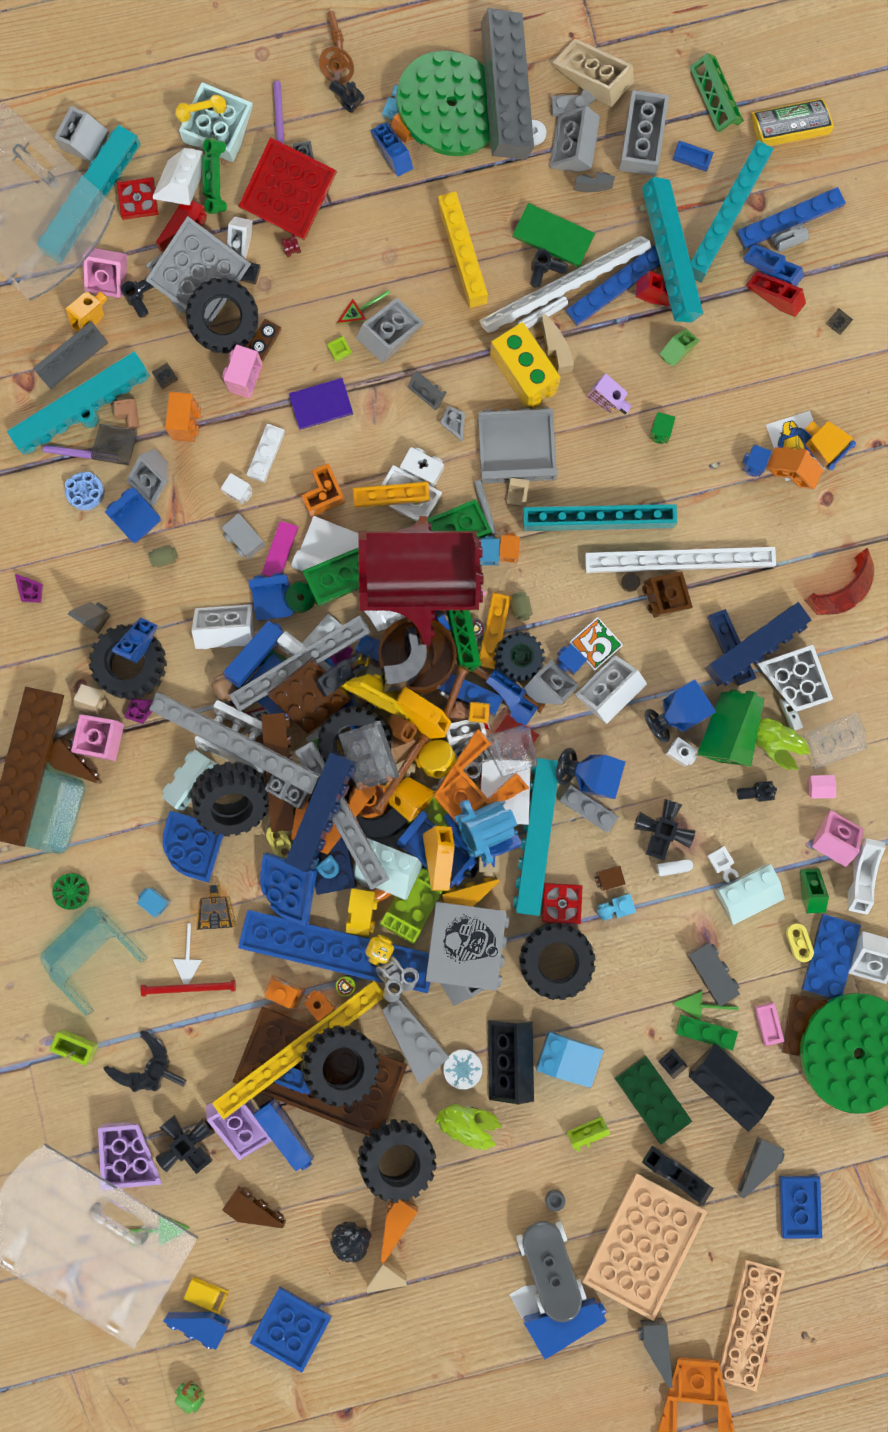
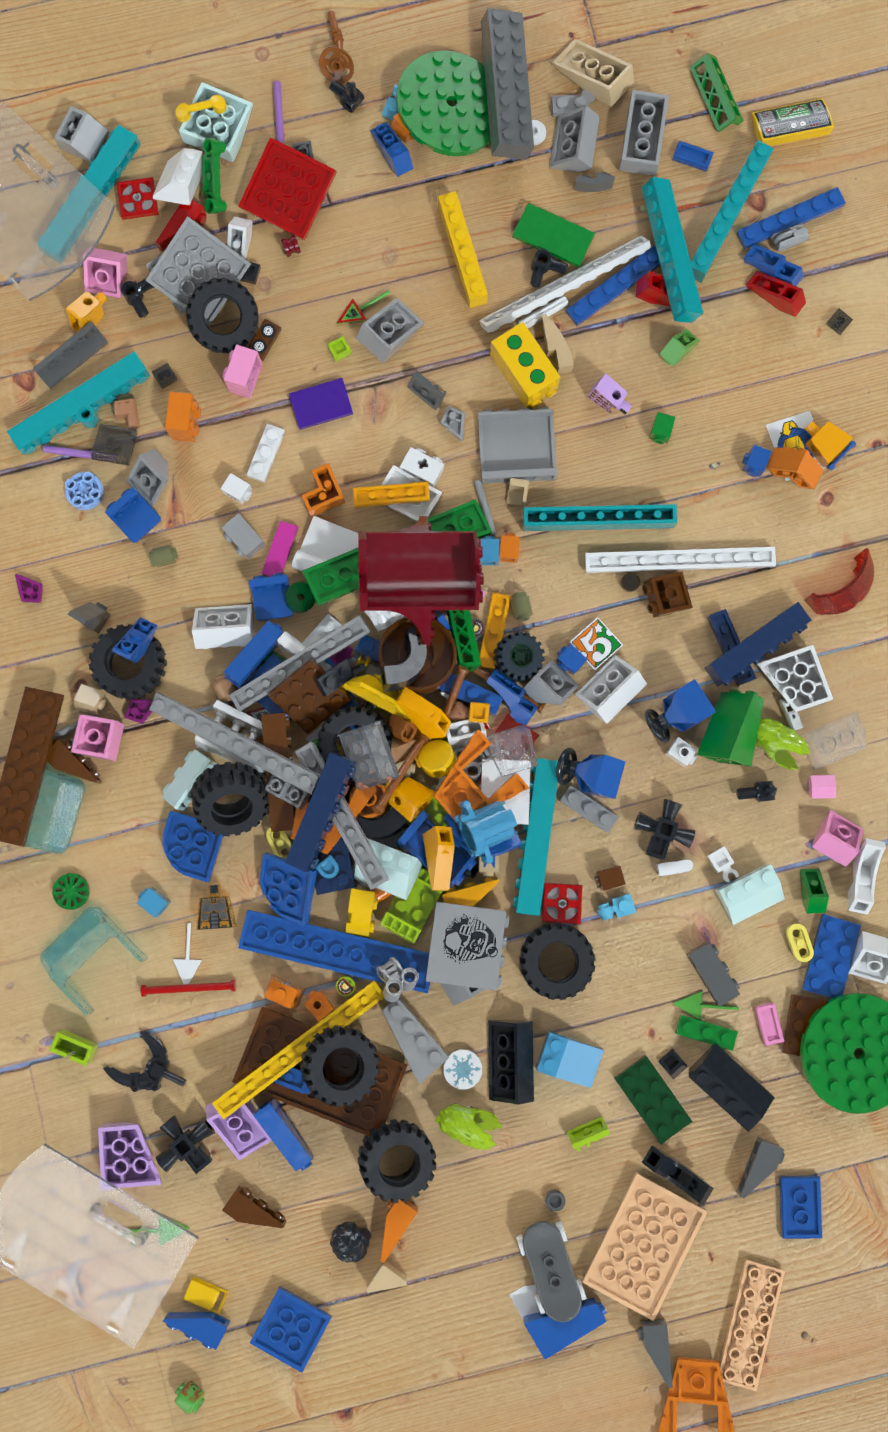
(379, 950): yellow head -> none

